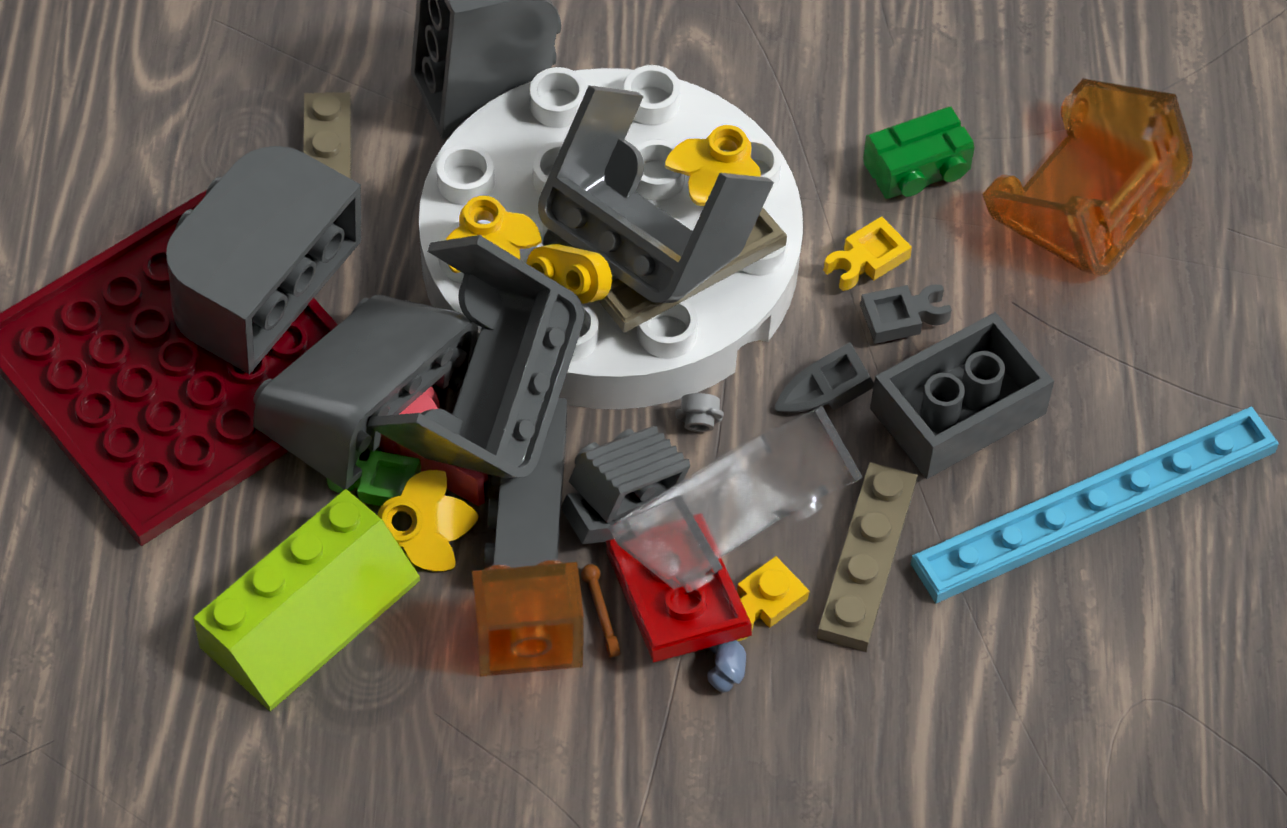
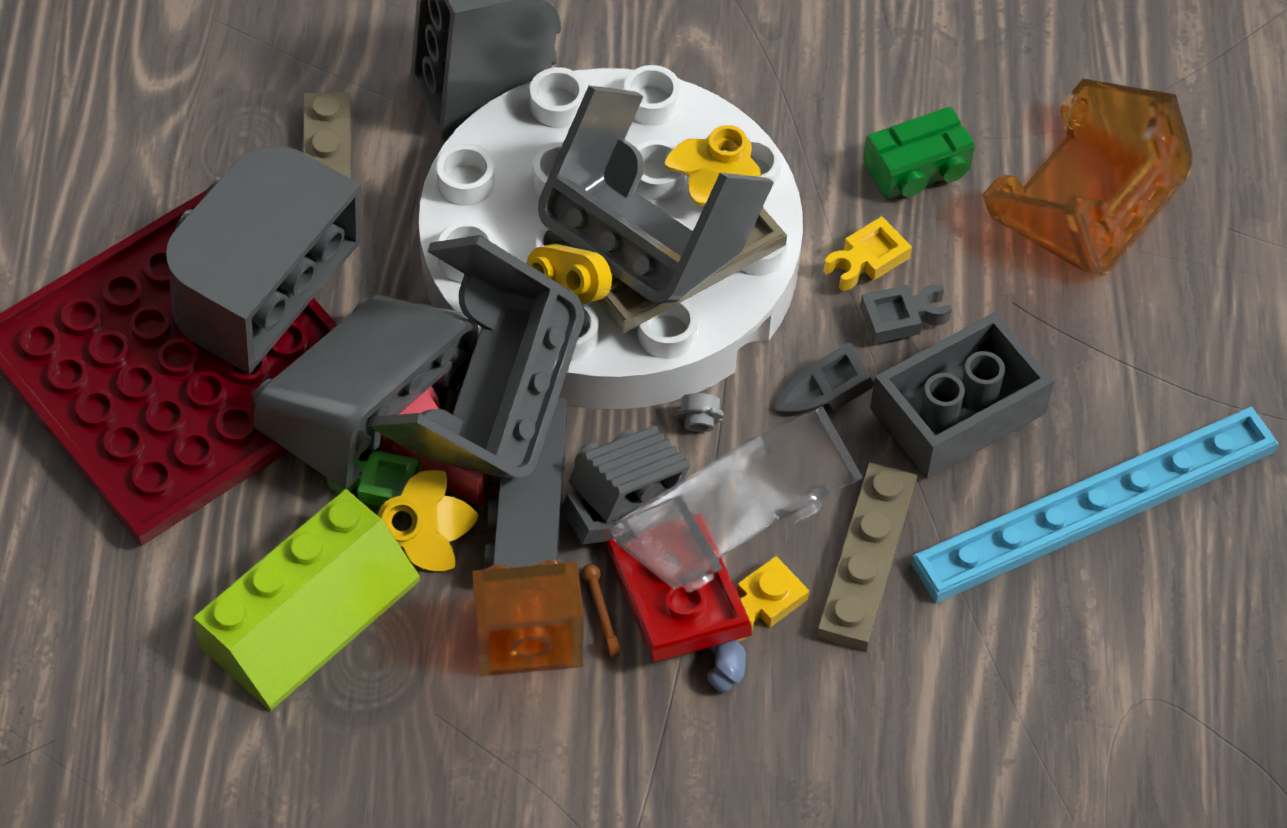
(506, 229): yellow plate -> none

